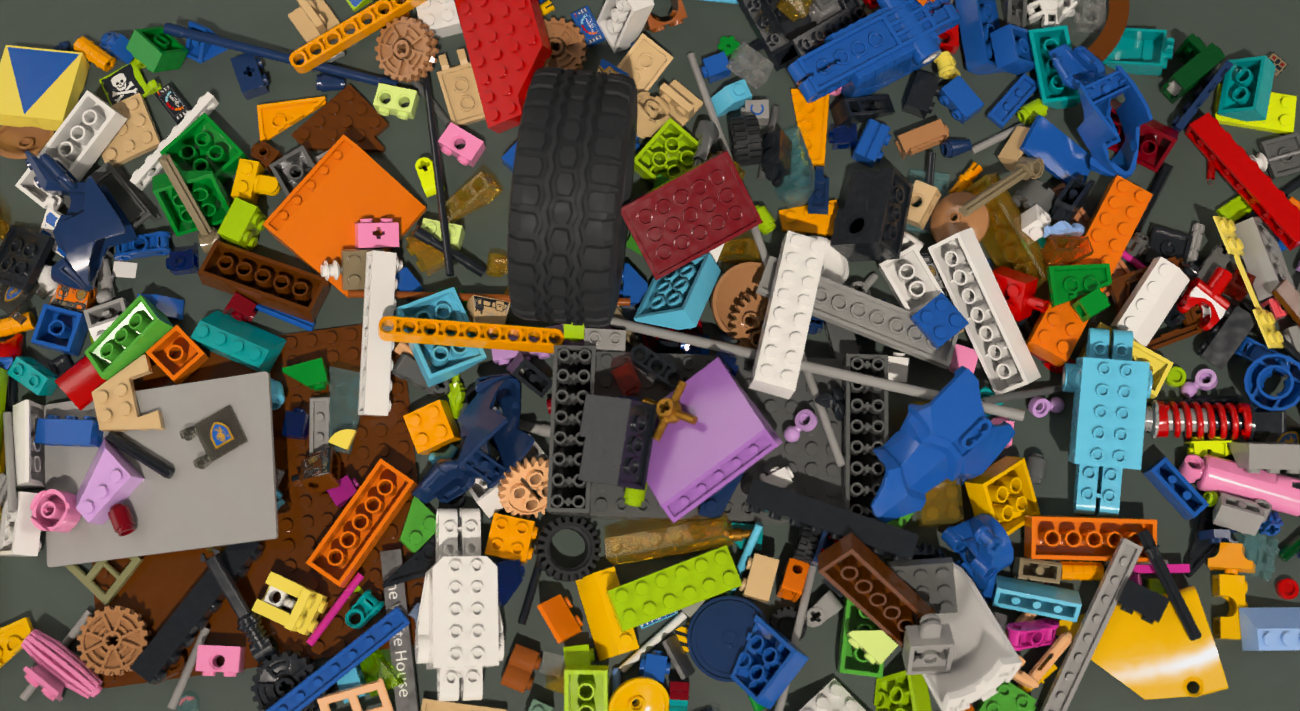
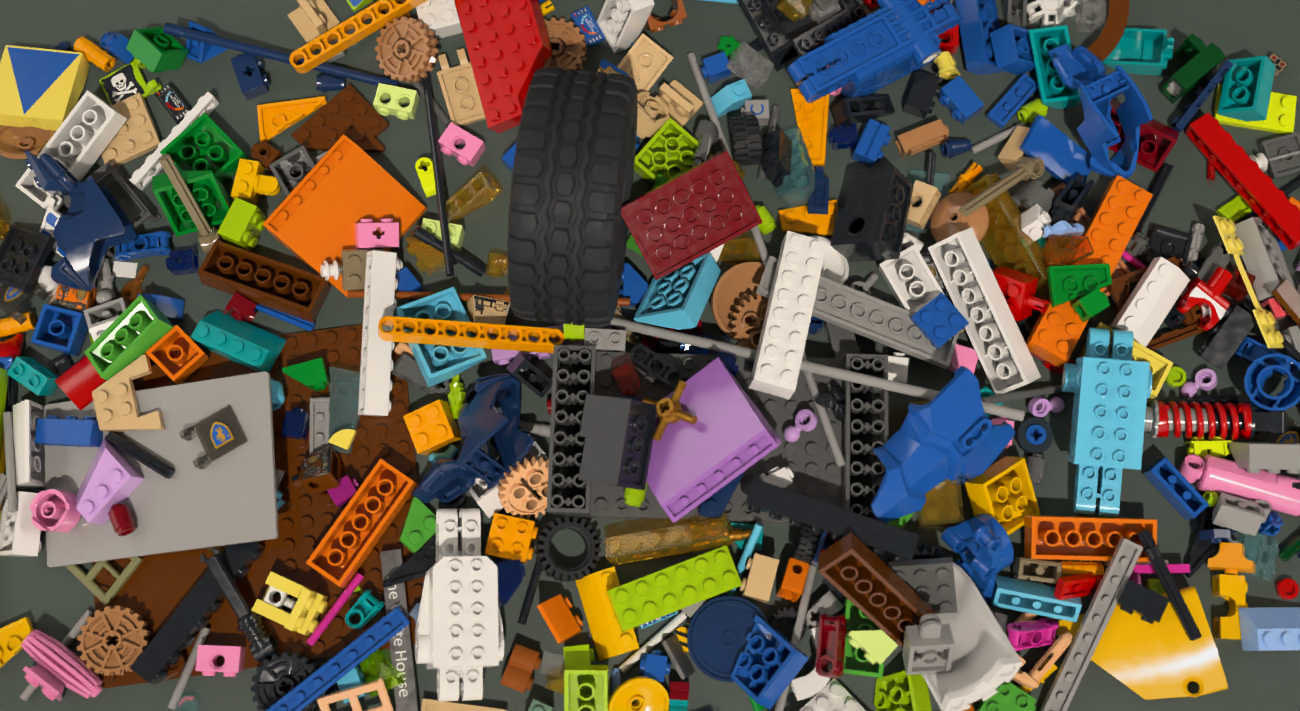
(132, 288): none -> clear orange plate
(811, 683): none -> white arch
(831, 645): none -> dark red piece
(1029, 441): none -> black wheel
(1076, 586): none -> red plate

